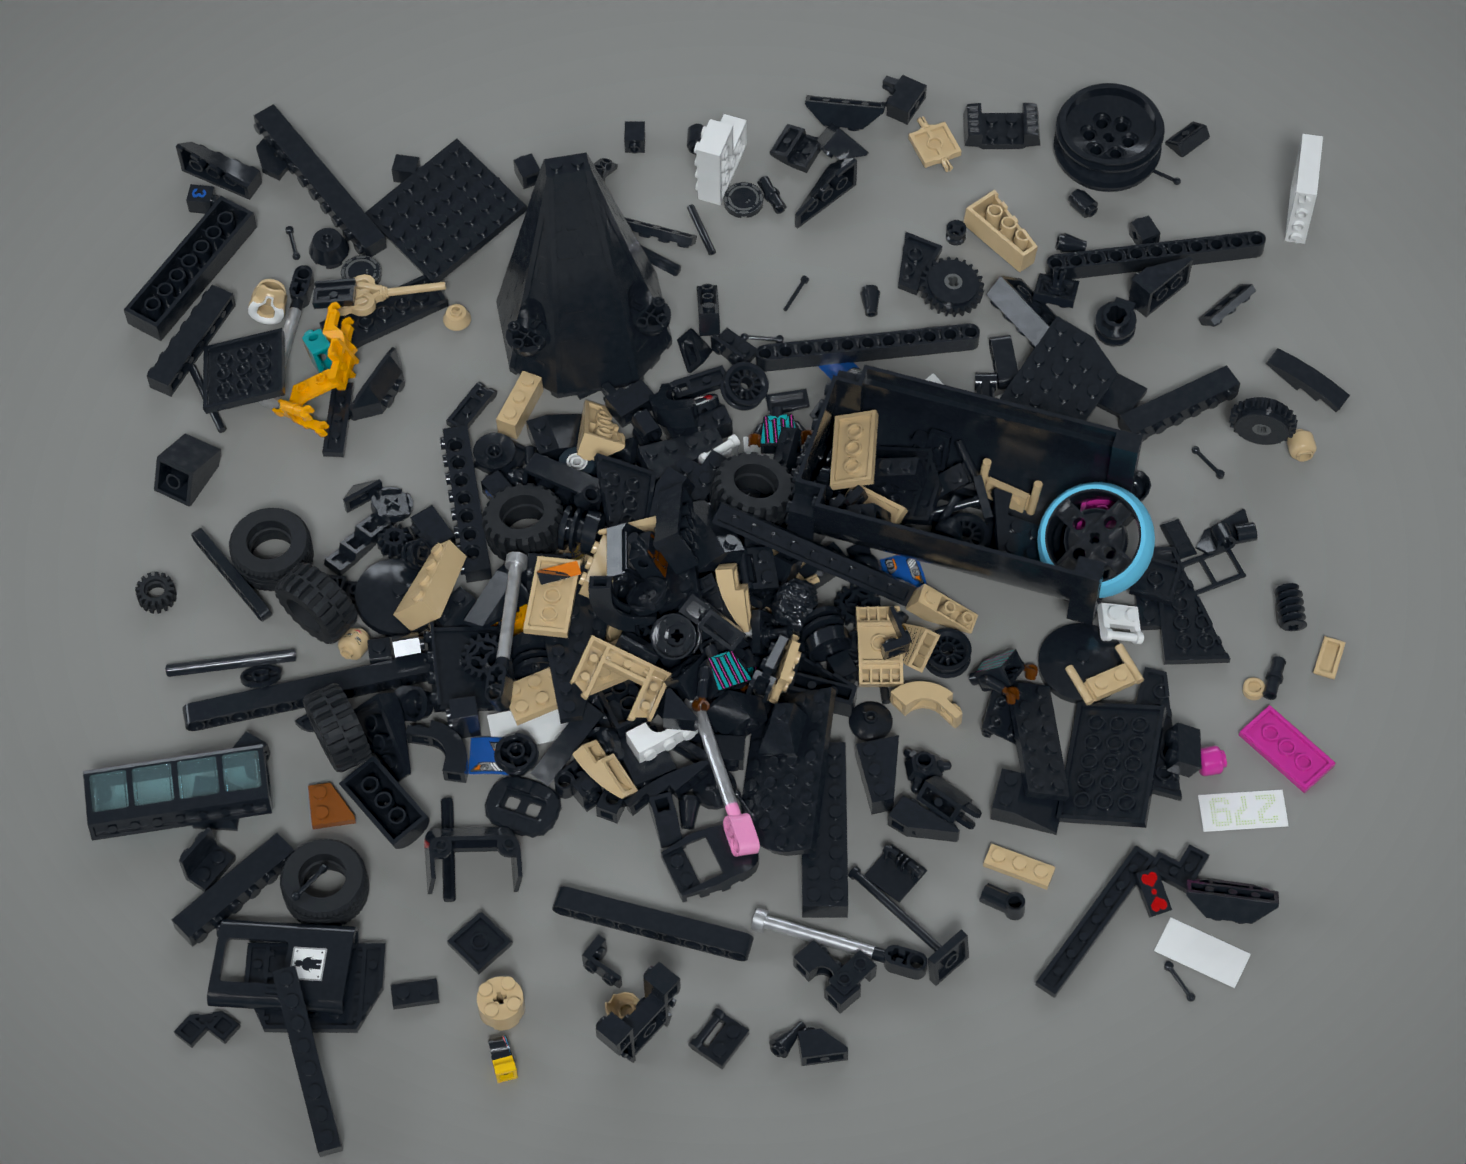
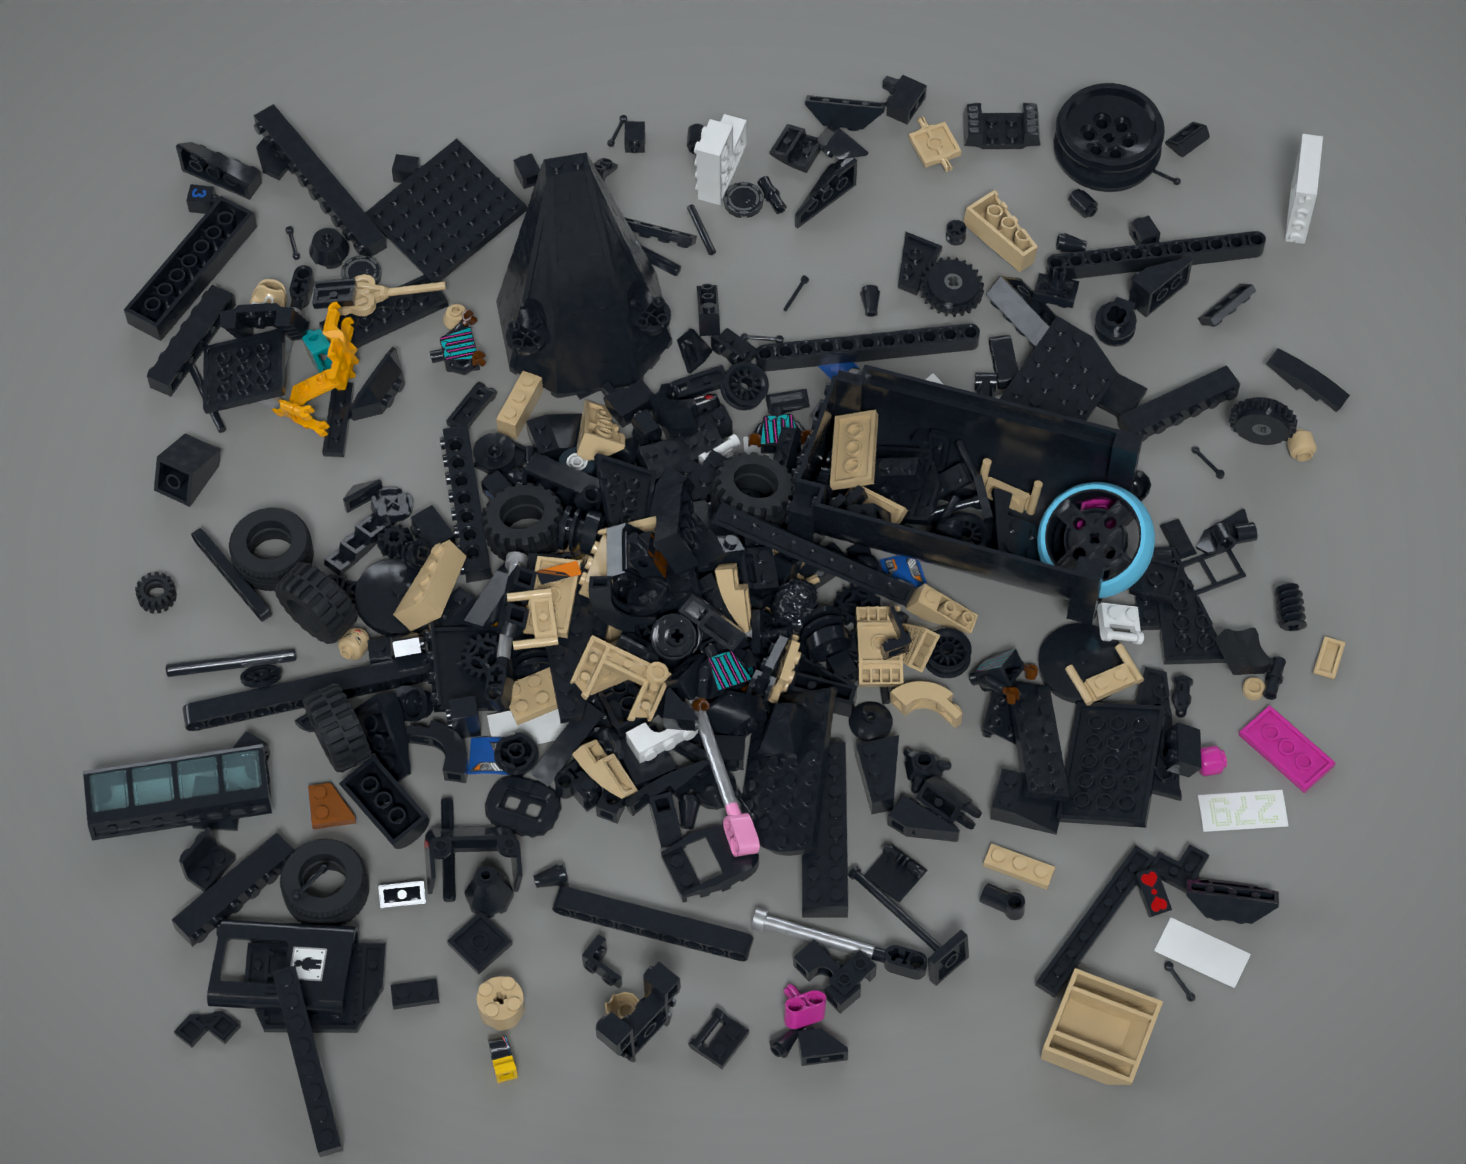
(243, 318): none -> black plate
(402, 893): none -> slope
(459, 348): none -> torso
(489, 892): none -> black cone
(514, 614): none -> black arch
(542, 618): none -> tan plate
(553, 876): none -> black cone
(622, 119): none -> black hinge
(657, 673): none -> tan tile
(803, 1008): none -> dark pink beam
(1101, 1029): none -> tan slope
(1181, 697): none -> black piece
(1243, 652): none -> black brick

